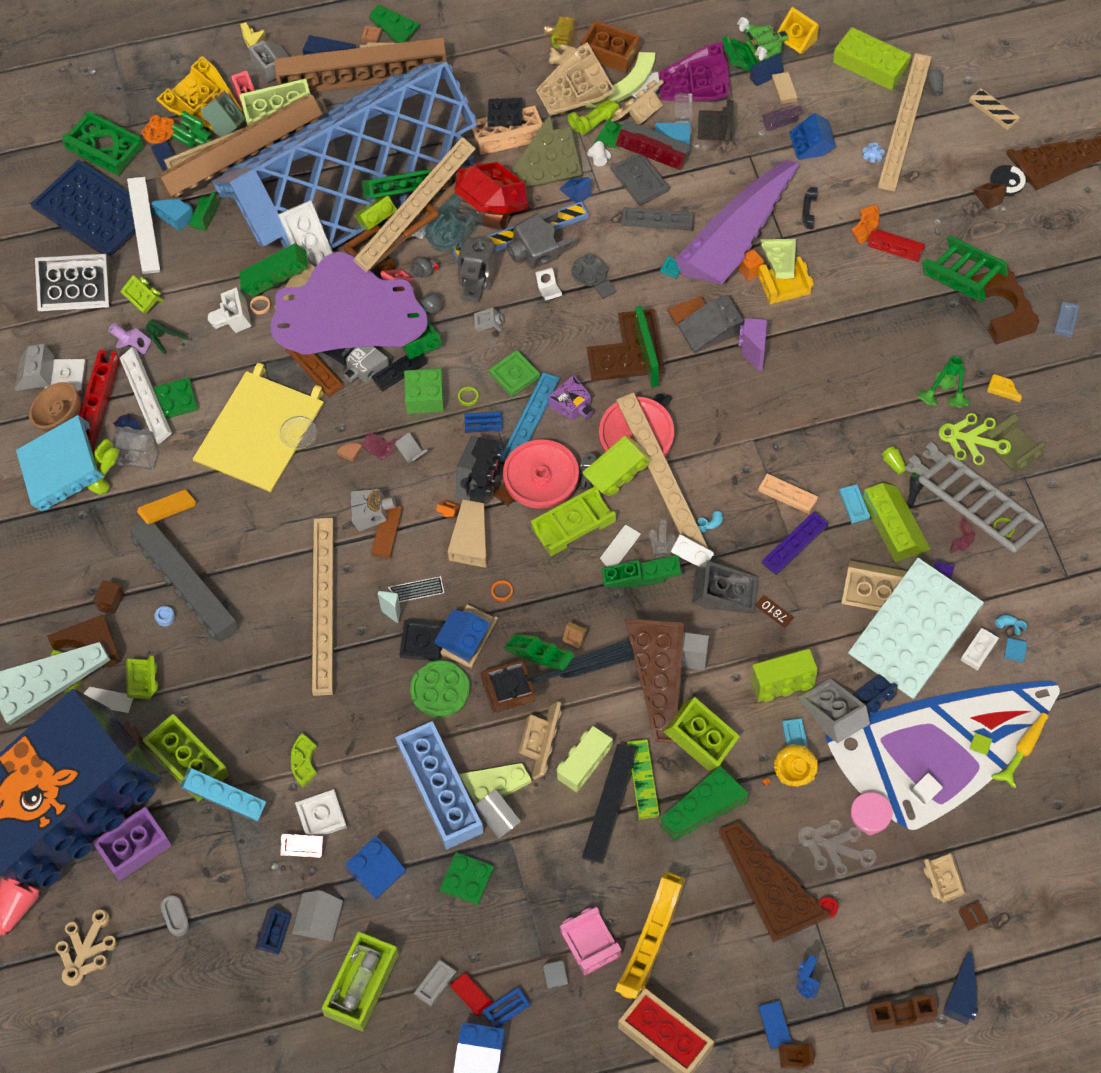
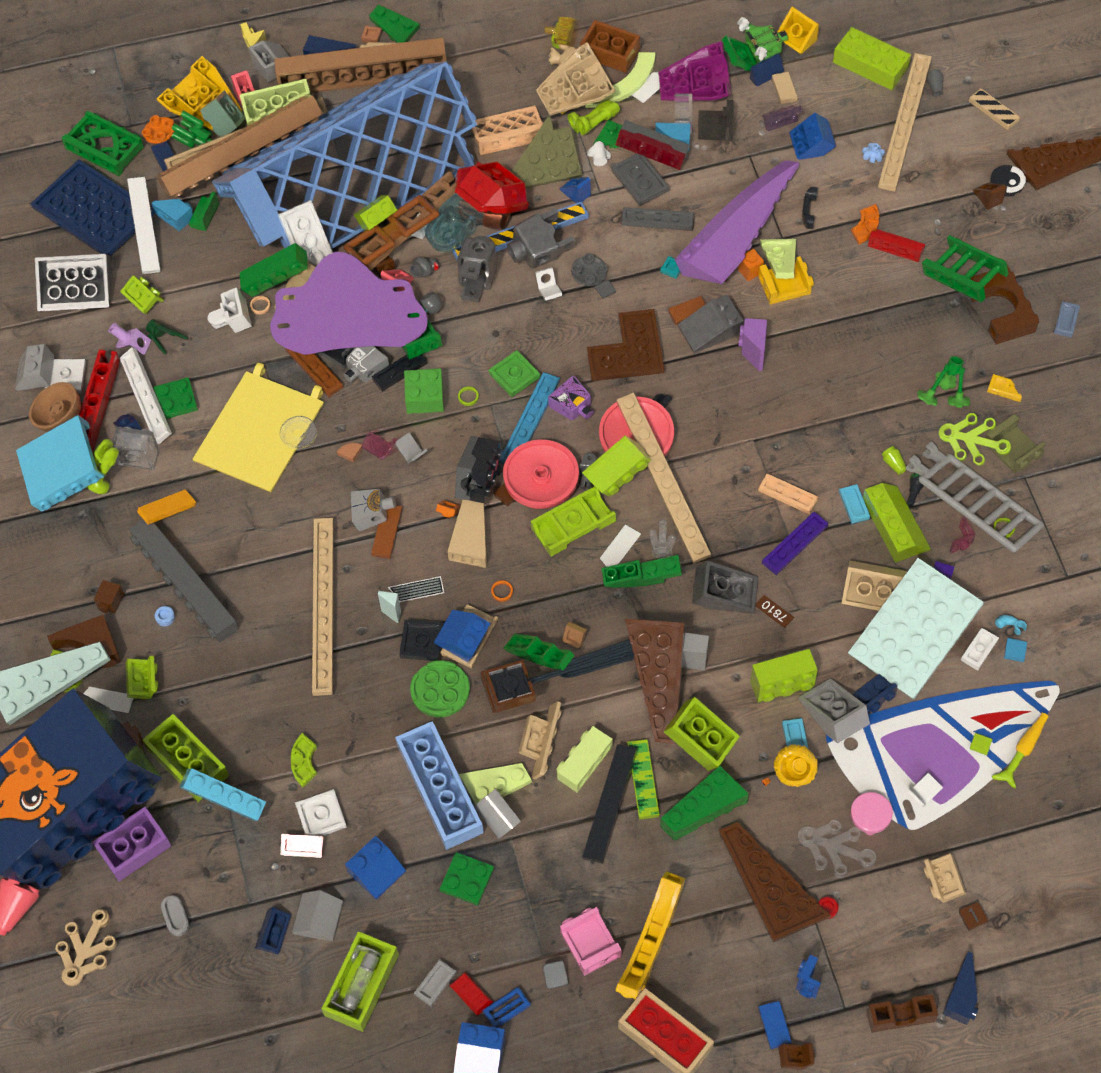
(394, 183): green brick -> none
(413, 205): tan plate -> none
(483, 419): blue tile -> none
(488, 319): light grey bracket -> none
(505, 112): black plate -> none
(643, 105): tan bracket -> none
(646, 346): green tile -> none
(691, 550): white plate -> none
(714, 523): medium azure arm -> none

